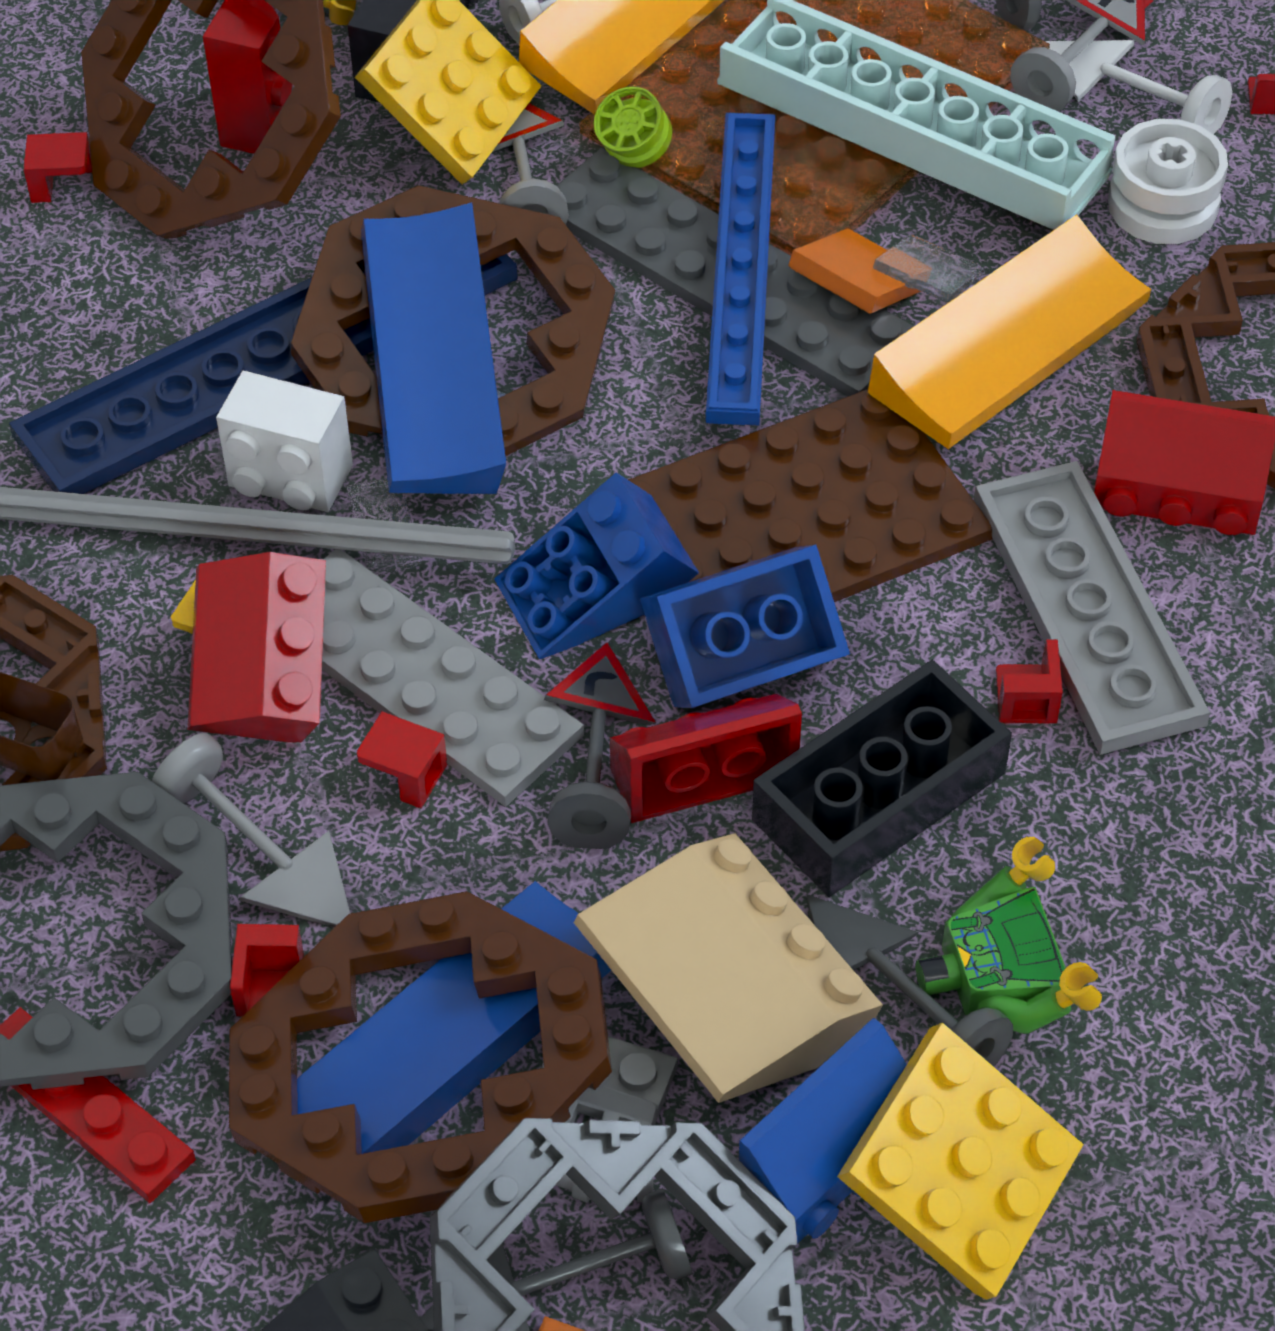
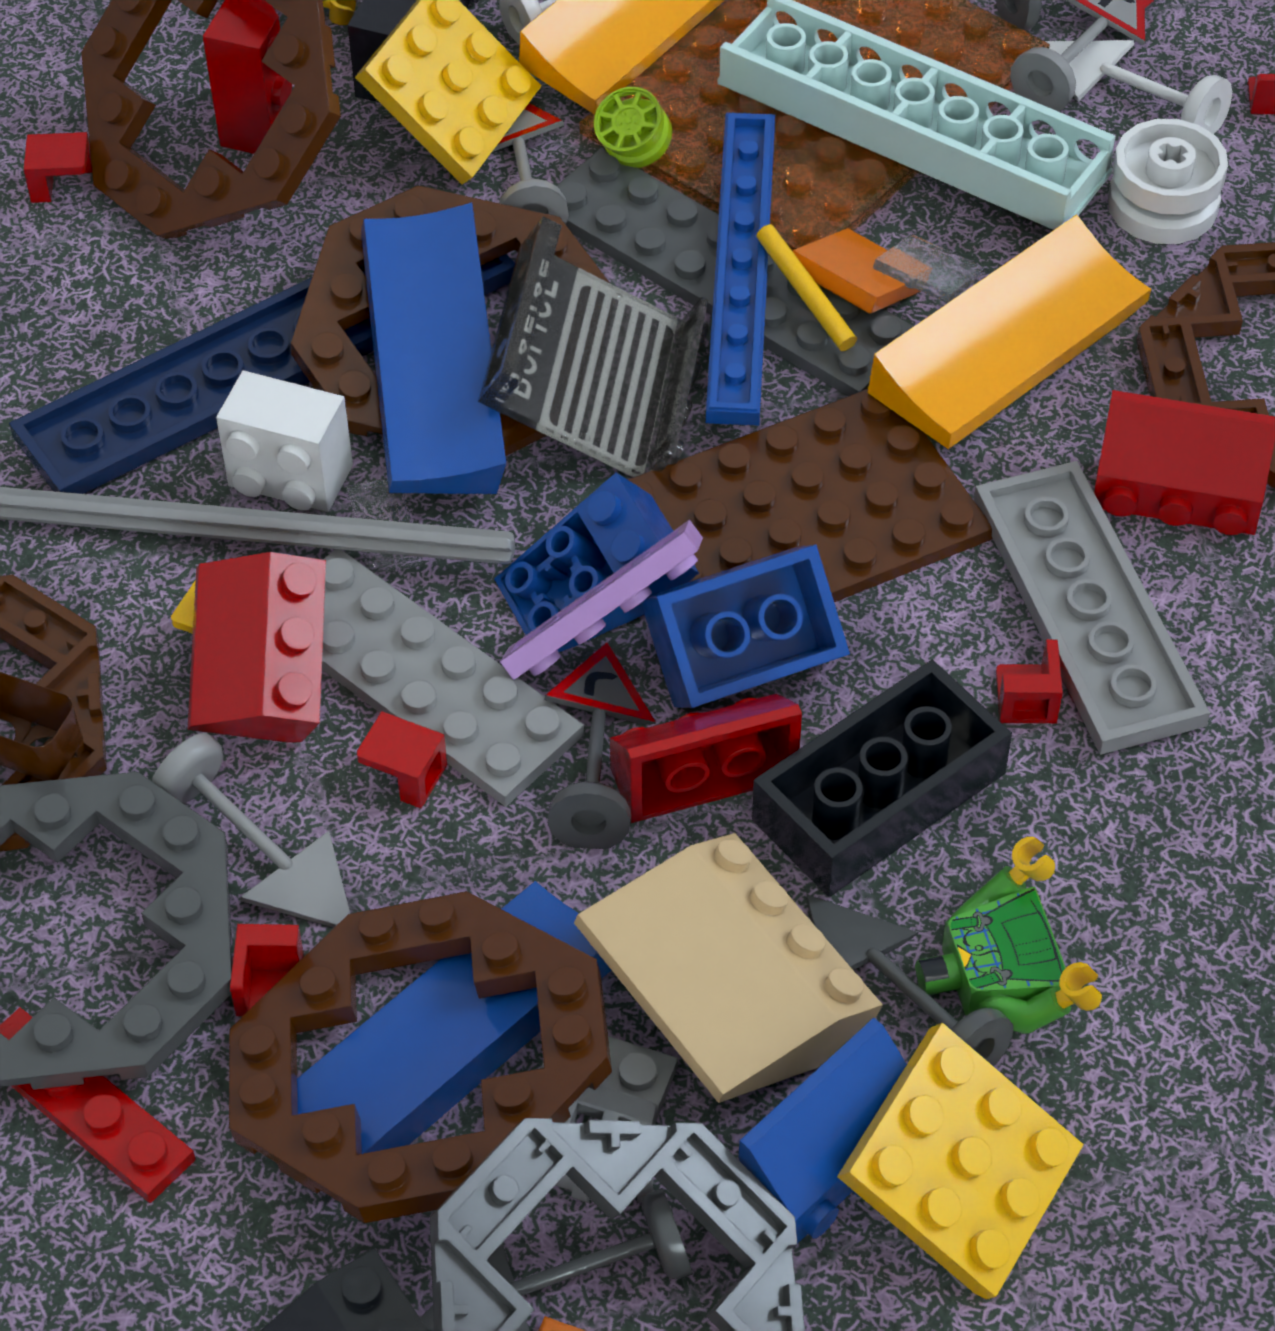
(592, 361): none -> clear smoke panel
(623, 588): none -> lavender plate
(806, 287): none -> yellow bar

